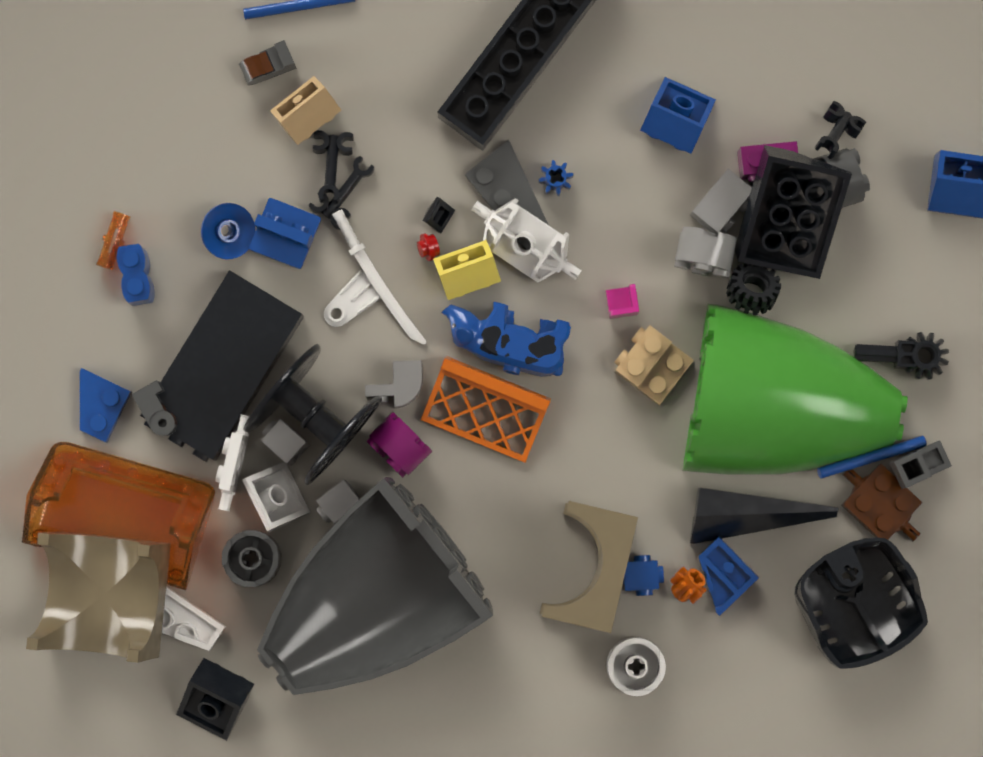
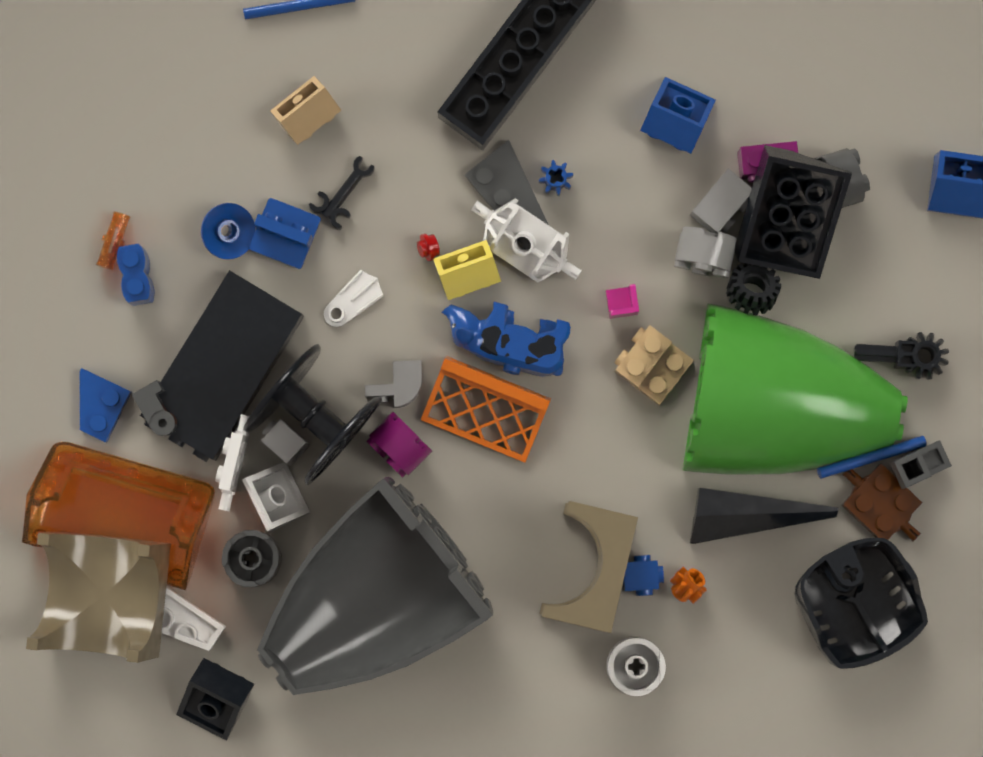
(267, 64): dark grey leg -> none
(332, 145): black bar -> none
(337, 502): light grey piece -> none
(358, 251): white sword -> none
(438, 214): black slope -> none
(725, 574): blue wing -> none
(844, 122): black bar -> none

